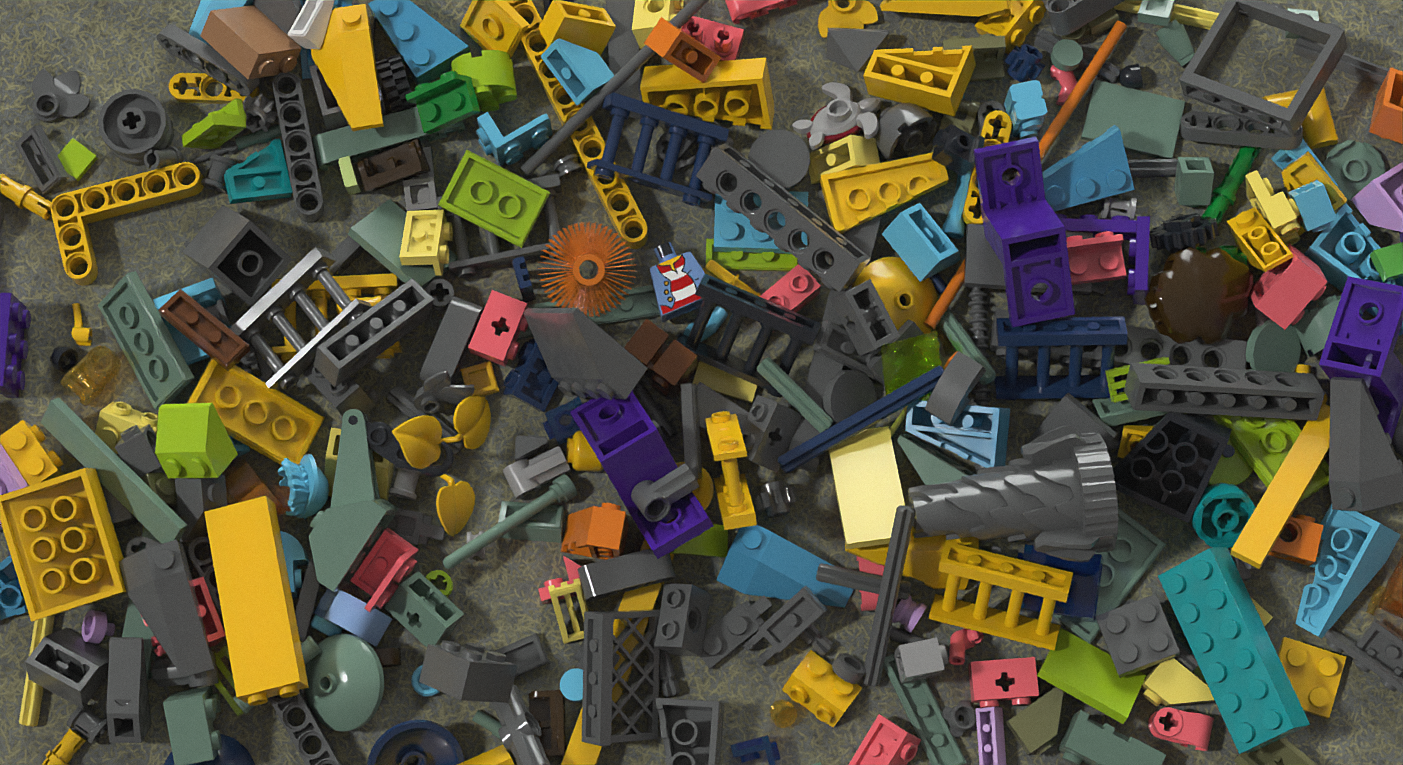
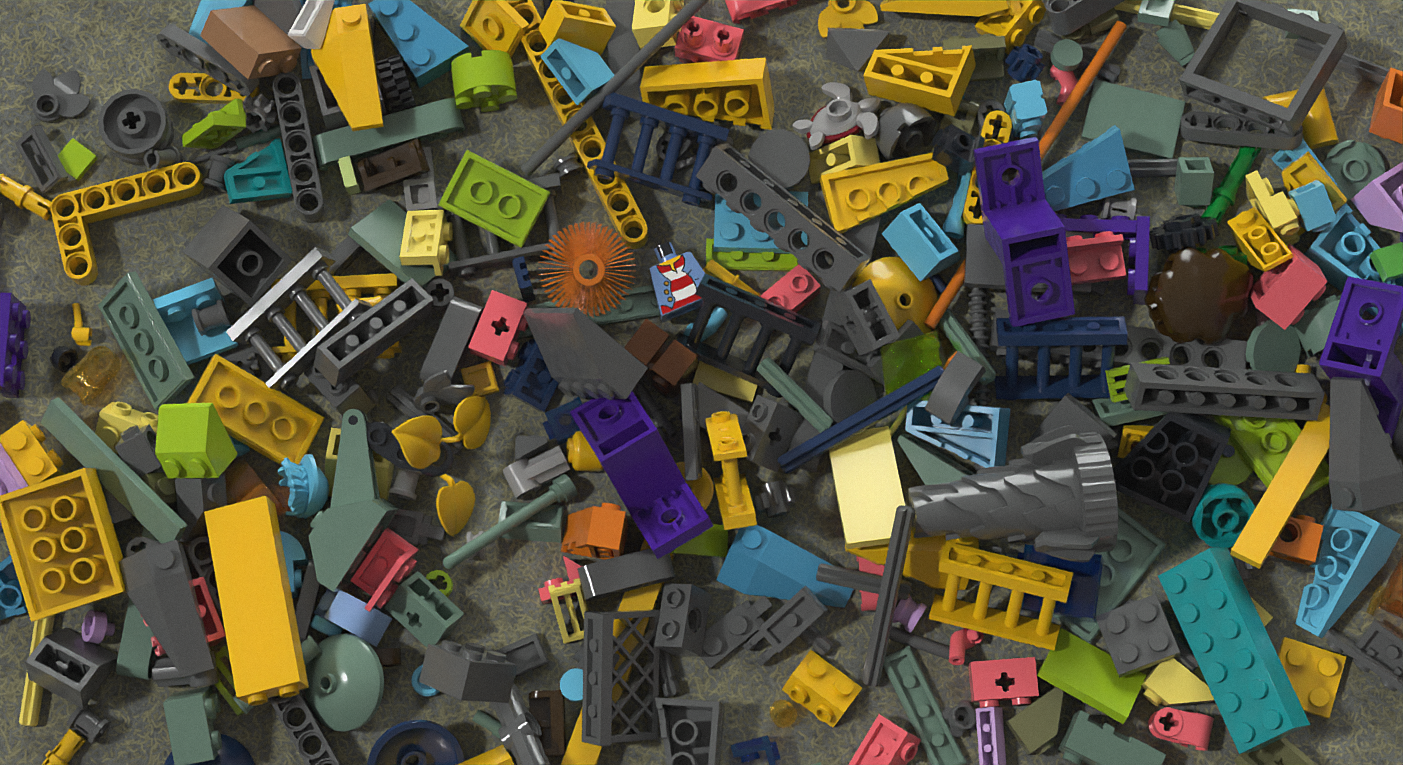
(127, 691): dark grey slope -> none
(204, 330): reddish brown tile -> none
(444, 101): green bracket -> none
(511, 147): medium azure bracket -> none
(656, 498): dark grey piece -> none
(682, 50): orange brick -> none
(848, 668): dark grey tile -> none
(920, 660): light grey brick -> none
(1131, 77): black hinge -> none

